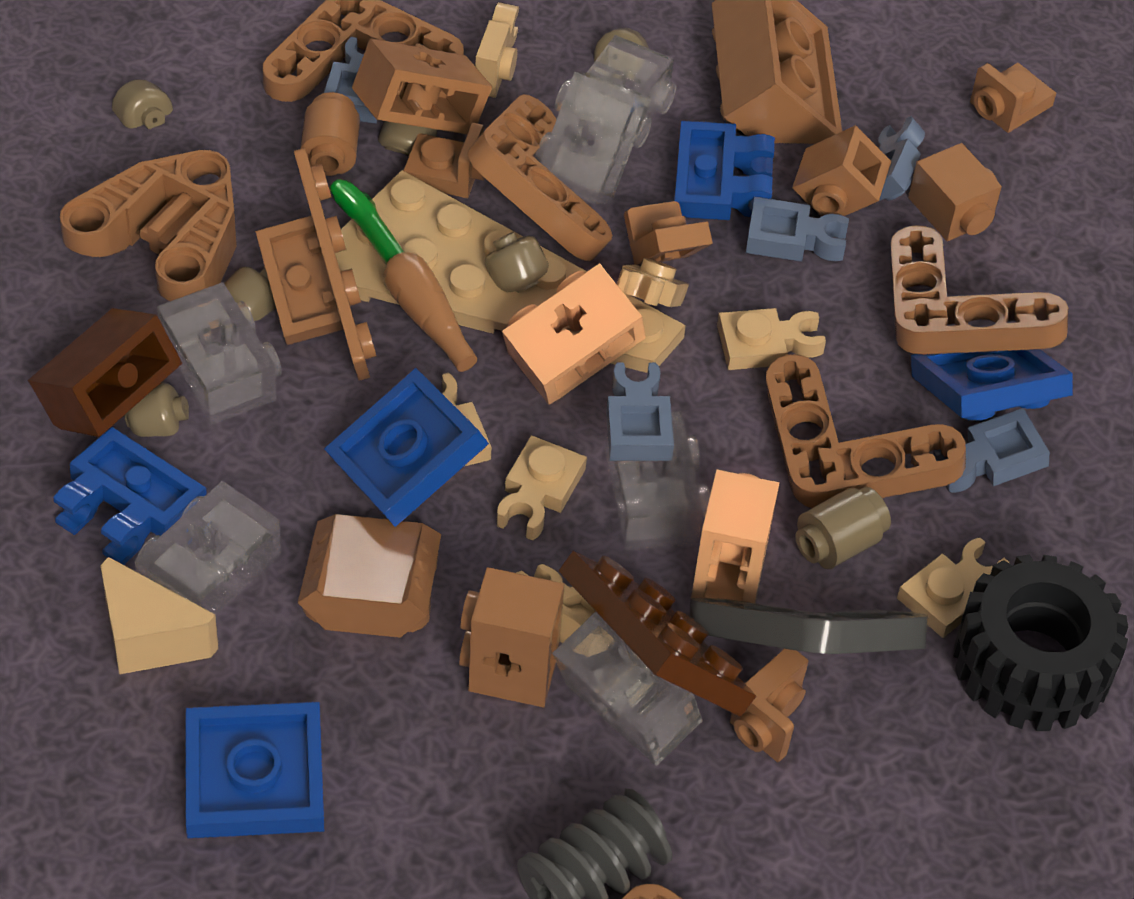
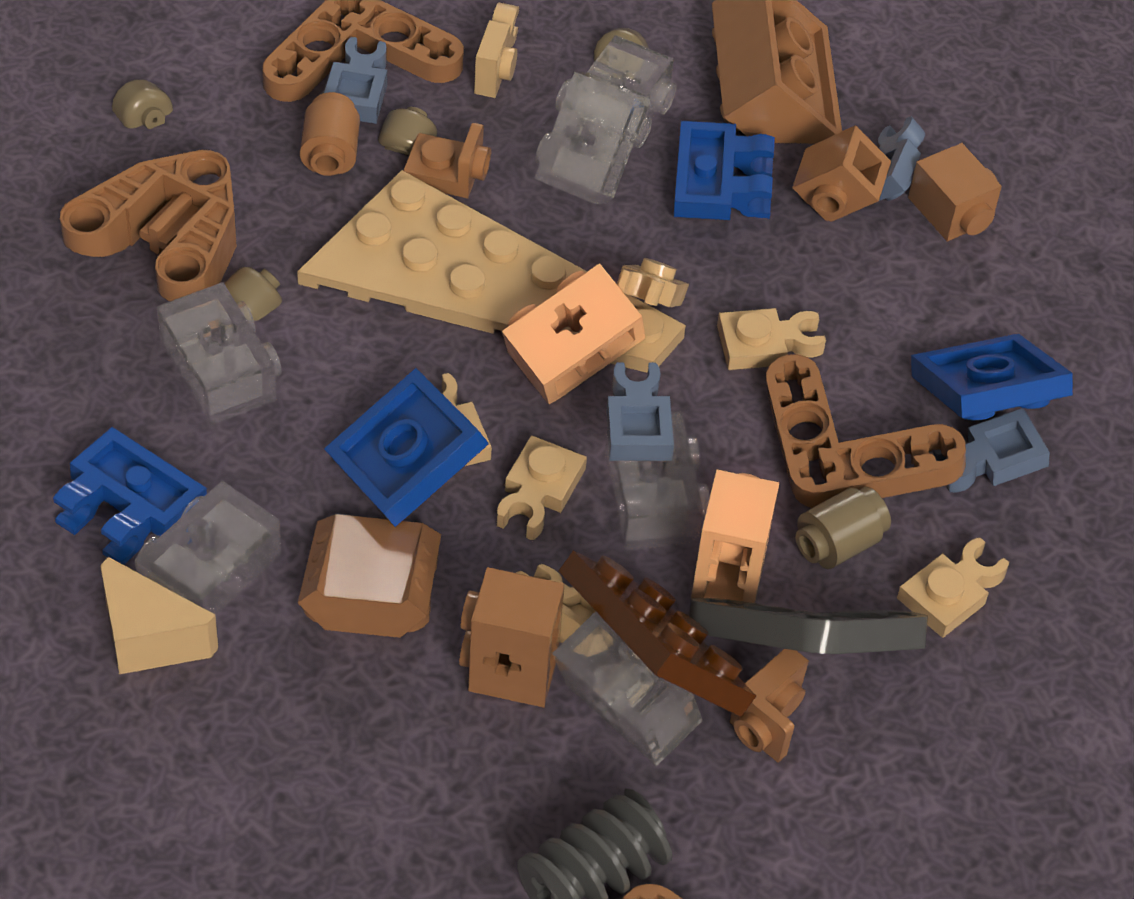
(105, 372): reddish brown brick -> none
(158, 412): dark tan piece -> none
(254, 770): blue plate -> none
(306, 276): medium nougat bracket -> none
(407, 277): medium nougat piece -> none
(421, 86): medium nougat brick -> none
(507, 161): medium nougat beam -> none
(516, 263): dark tan piece -> none
(663, 233): medium nougat bracket -> none
(786, 230): sand blue plate -> none
(925, 316): medium nougat beam -> none
(1010, 96): medium nougat bracket -> none
(1032, 681): black tyre -> none

